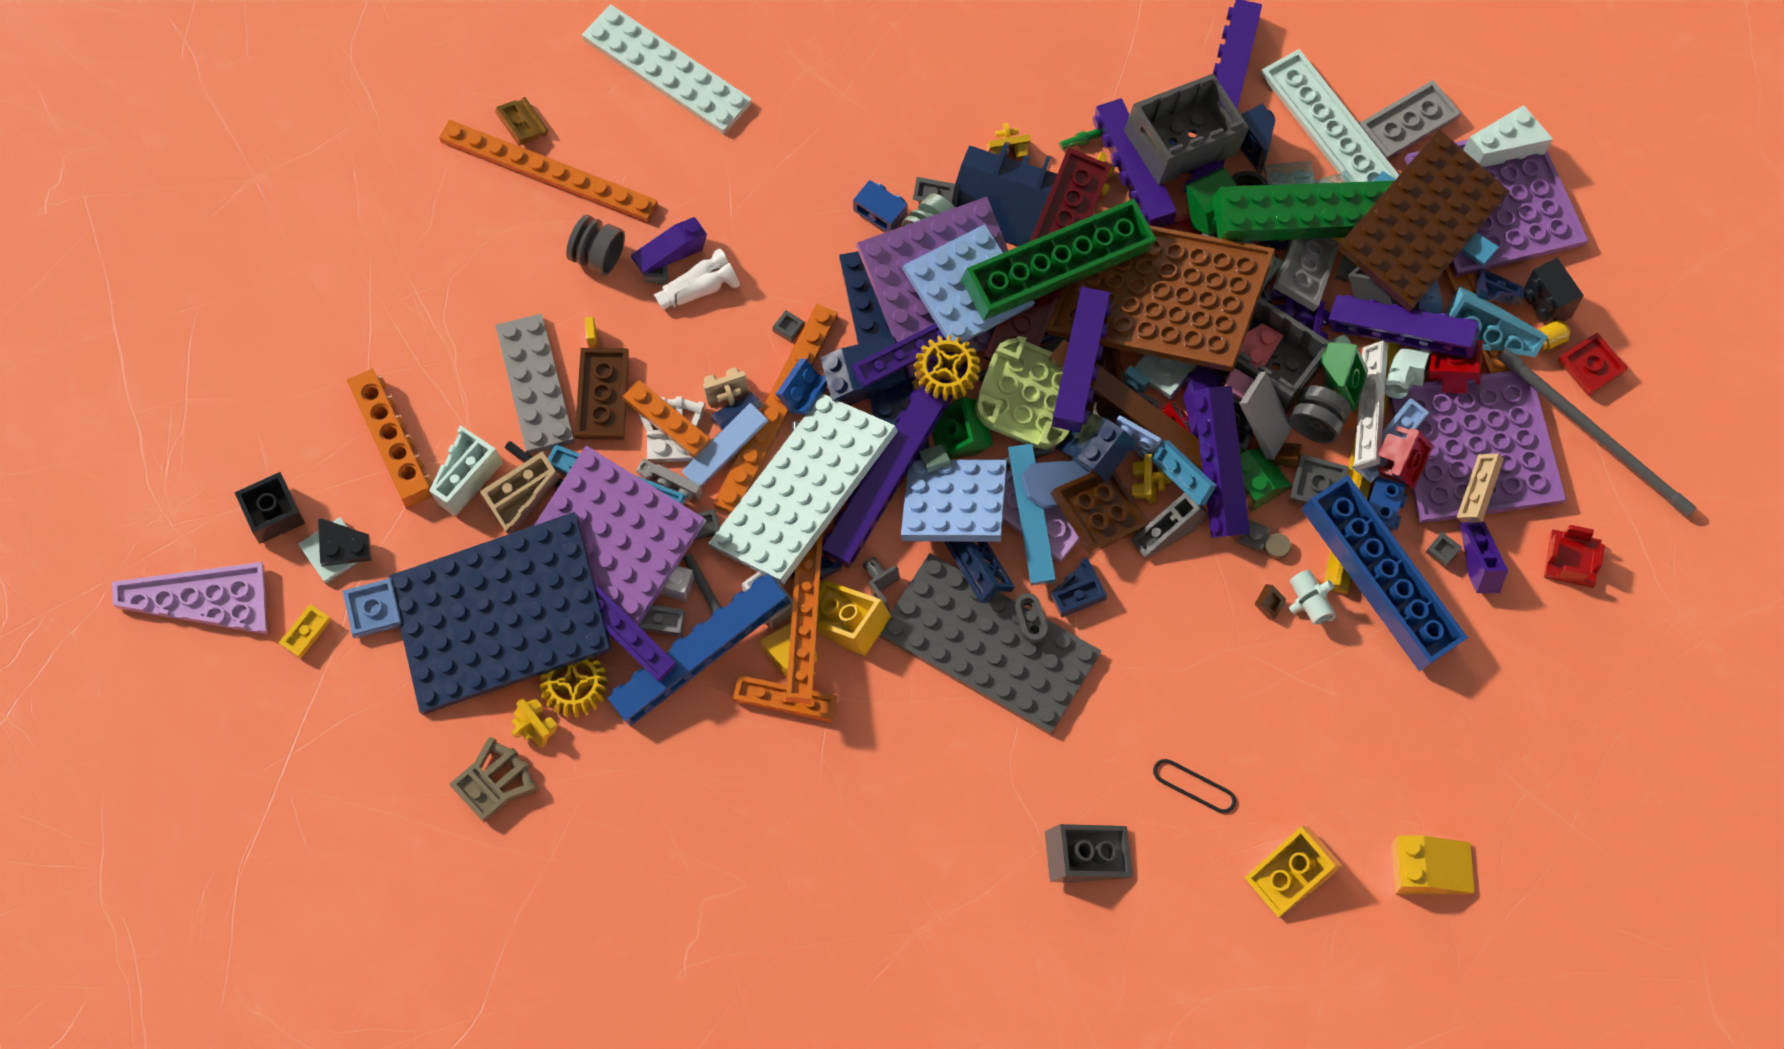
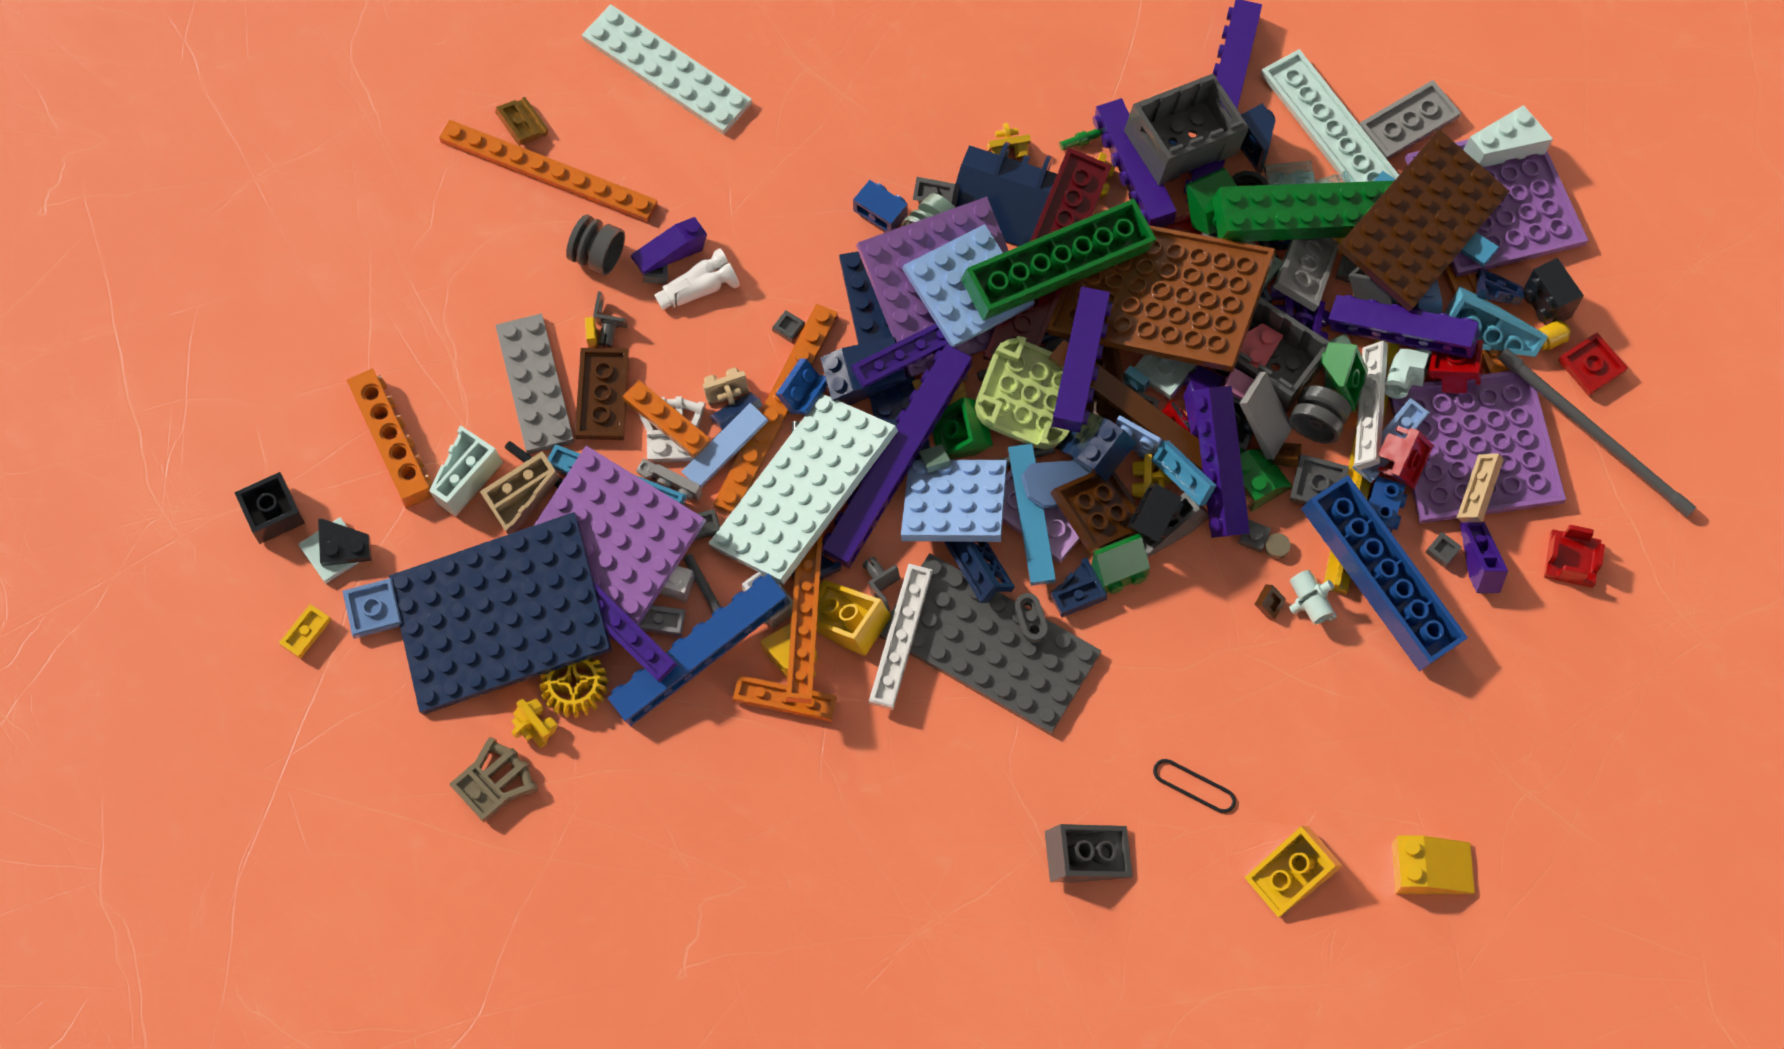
(214, 596): lavender wing -> none
(608, 323): none -> dark grey bracket
(900, 636): none -> white tile
(962, 355): yellow gear -> none
(1121, 564): none -> green slope
(1155, 512): none -> black brick

